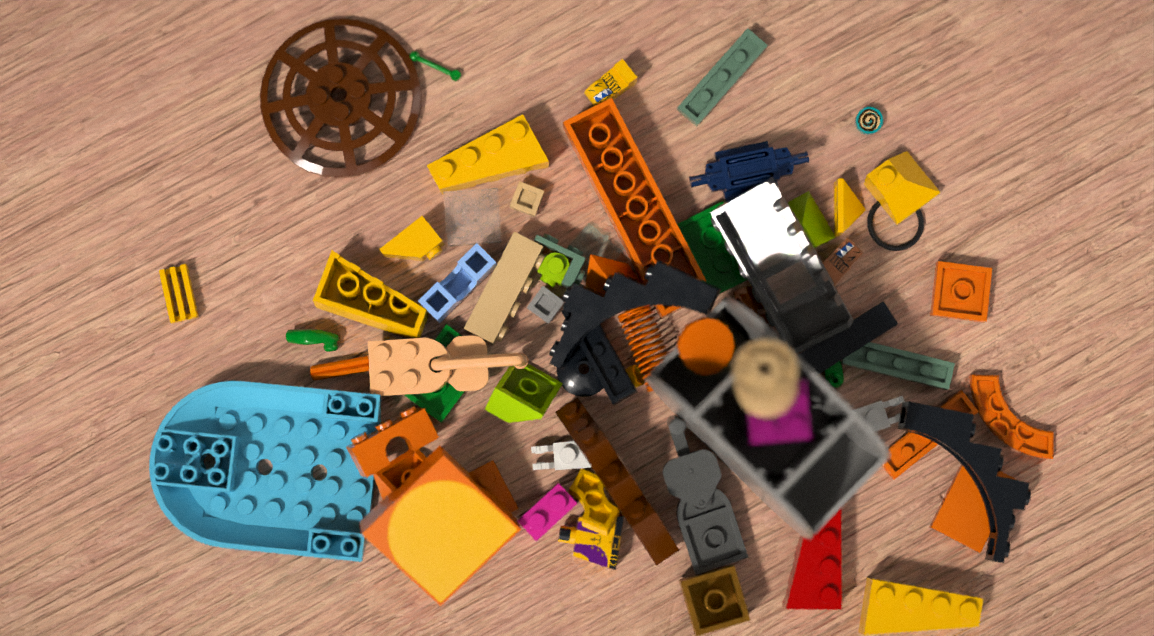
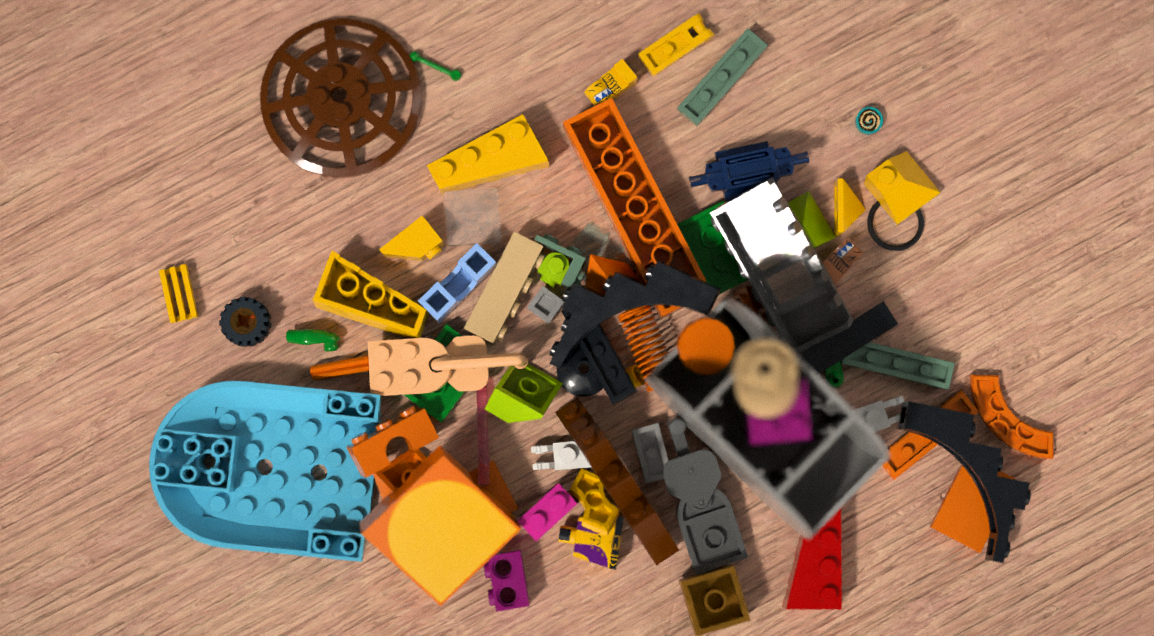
(252, 329): none -> black wheel
(483, 437): none -> clear pink bar
(515, 579): none -> magenta brick
(527, 199): tan plate -> none
(650, 451): none -> light grey plate
(675, 45): none -> yellow plate
(910, 608): yellow wedge -> none
(961, 291): orange plate -> none

